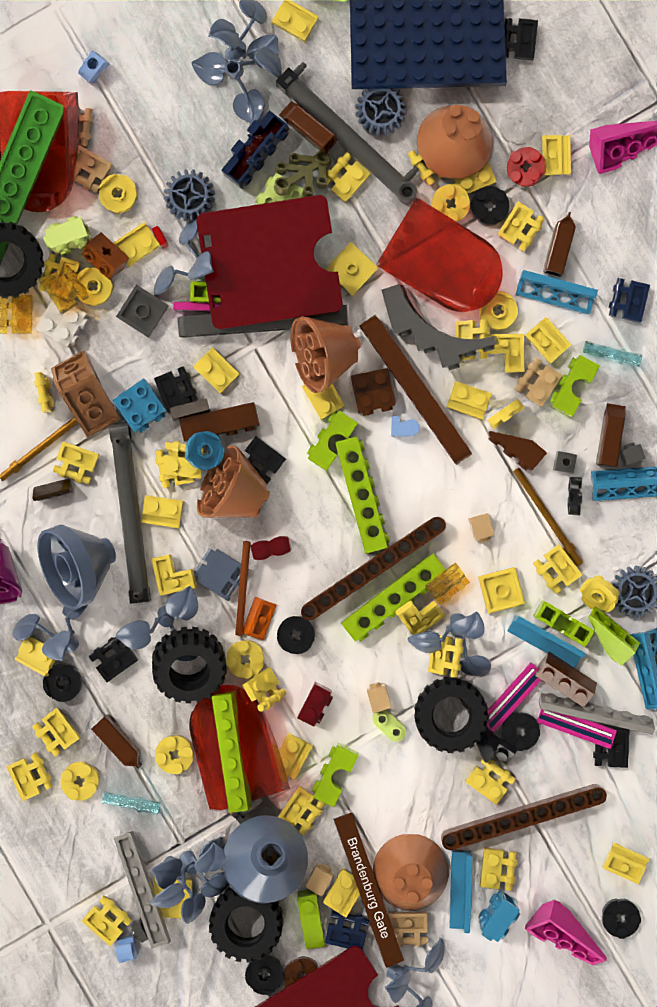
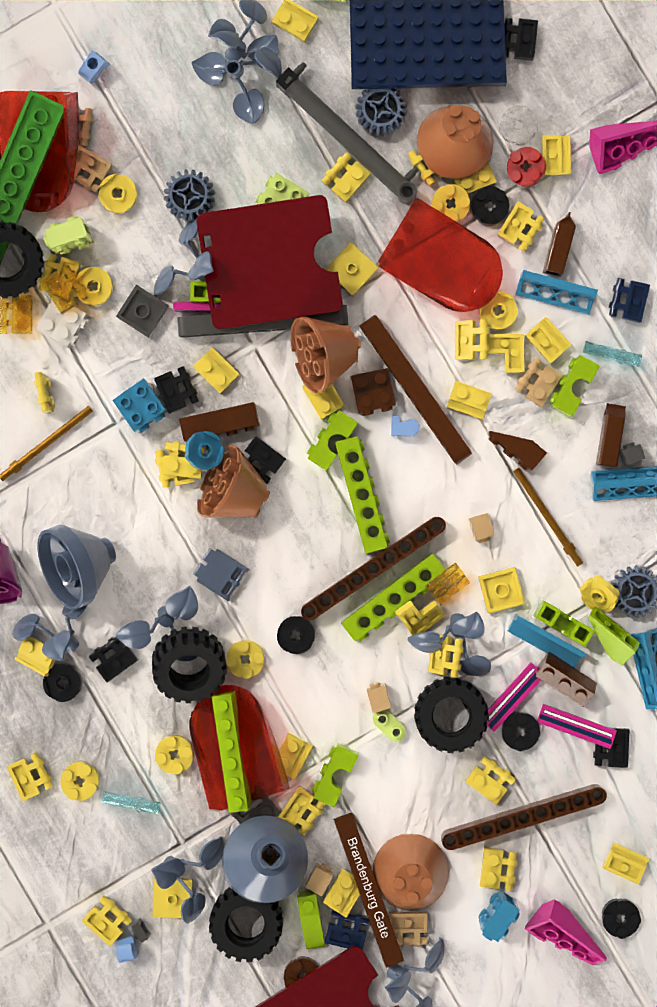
(52, 490): dark brown slope -> none
(60, 728): light yellow plate -> none
(78, 457): light yellow plate -> none
(84, 394): medium nougat bracket -> none
(105, 256): dark orange brick -> none
(117, 742): reddish brown piece -> none
(129, 510): dark grey piece -> none
(137, 243): light yellow plate -> none
(142, 889): light grey plate -> none
(160, 237): red tile -> none
(162, 511): light yellow plate -> none
(167, 579): light yellow plate -> none
(189, 409): dark brown slope -> none
(210, 861): sand blue plant -> none
(242, 588): dark orange piece -> none
(251, 155): dark blue piece -> none
(259, 618): orange slope -> none
(263, 683): light yellow plate -> none
(272, 981): black plate -> none
(277, 546): dark red brick -> none
(308, 127): reddish brown piece -> none
(314, 704): dark red brick -> none
(318, 161): olive plant -> none
(406, 319): dark grey arch -> none
(460, 890): dark azure fence -> none
(492, 745): black slope -> none
(505, 414): light yellow plate -> none
(558, 462): dark grey plate -> none
(561, 564): light yellow plate -> none
(575, 496): black plate -> none
(596, 713): light grey plate -> none

